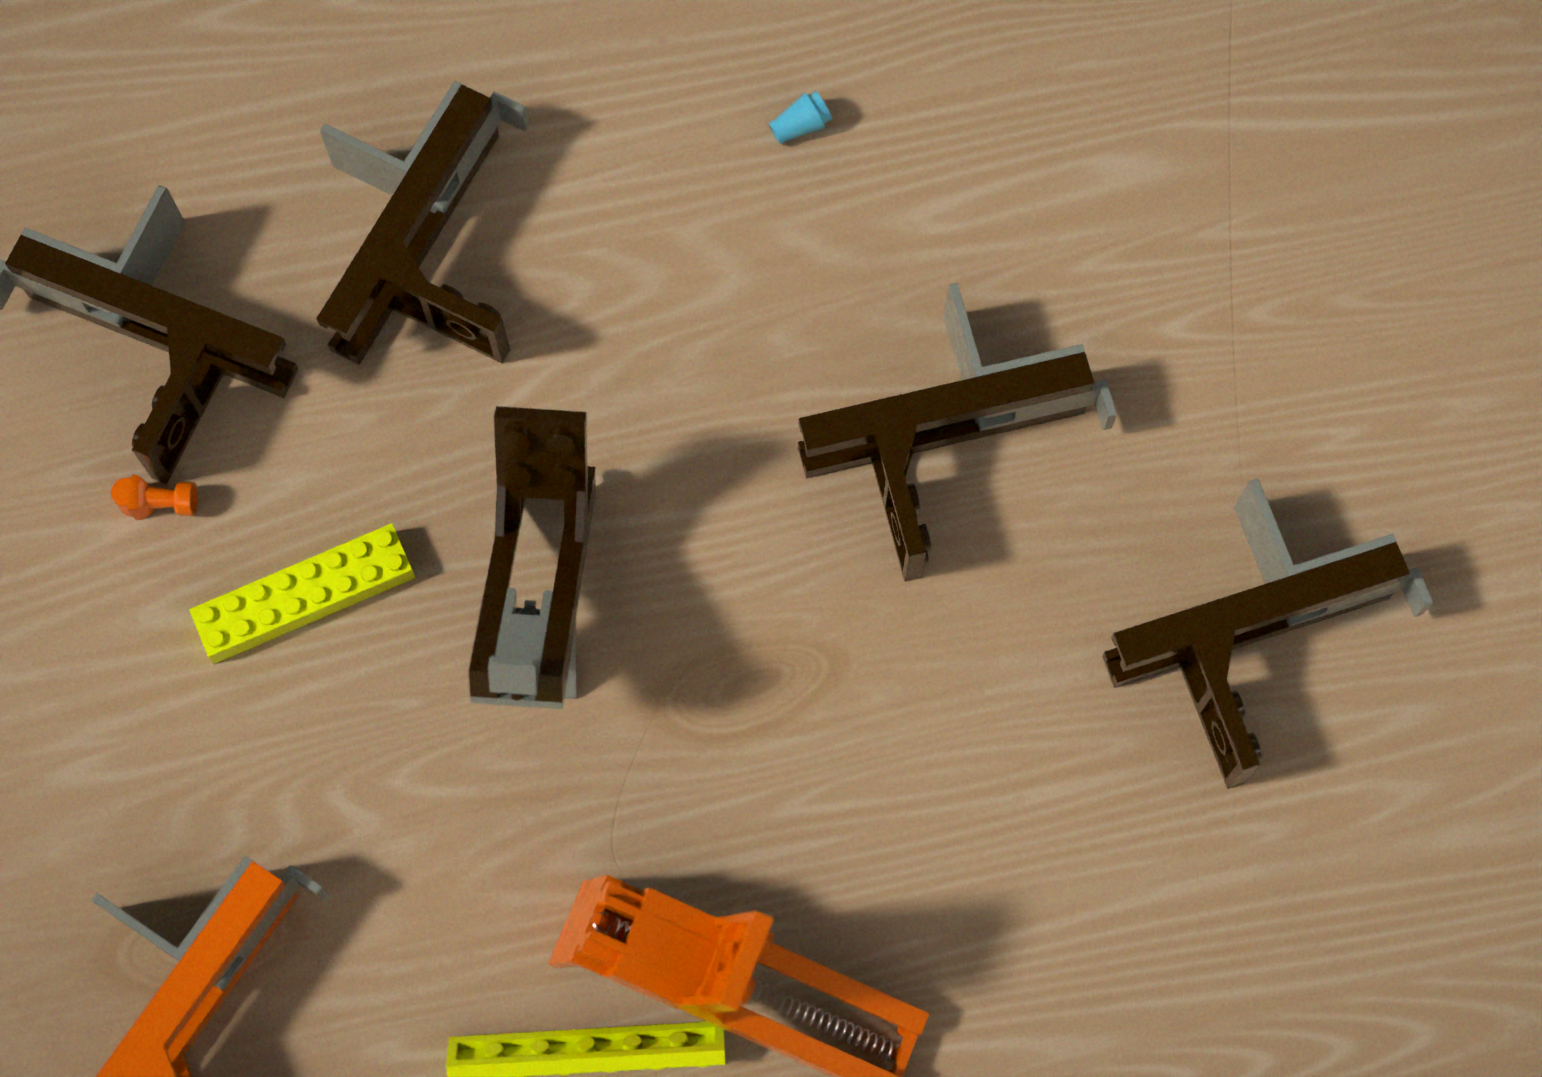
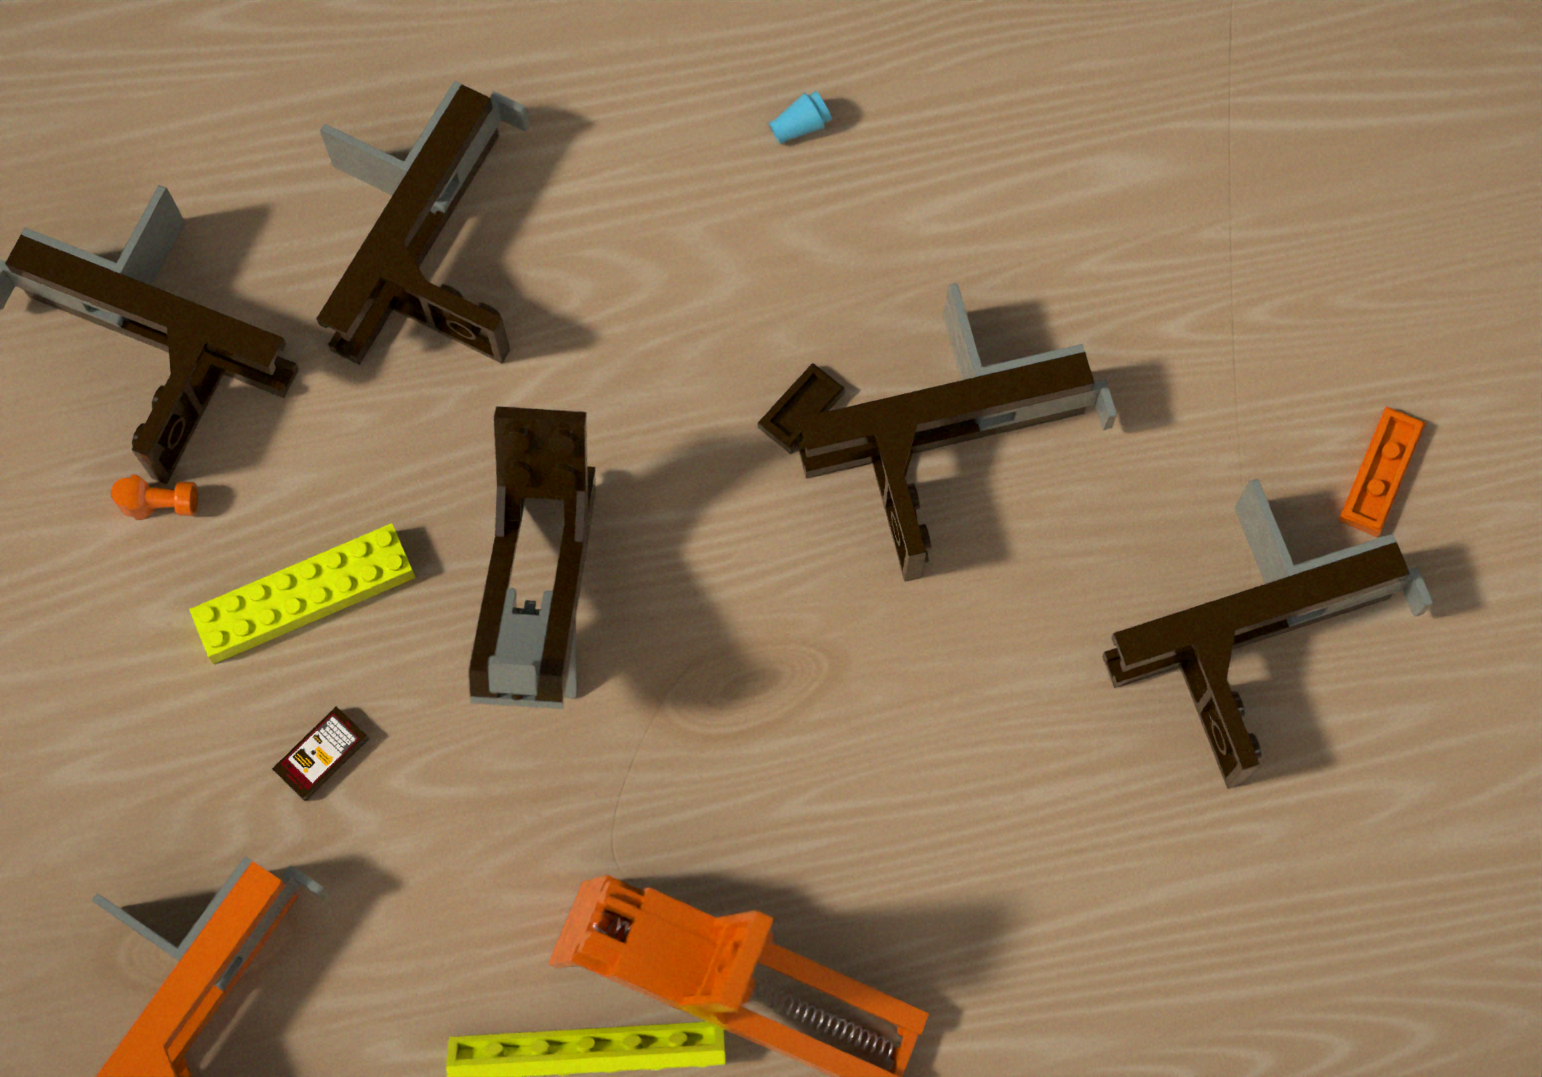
(320, 753): none -> tile
(809, 395): none -> dark brown tile
(1381, 471): none -> orange tile

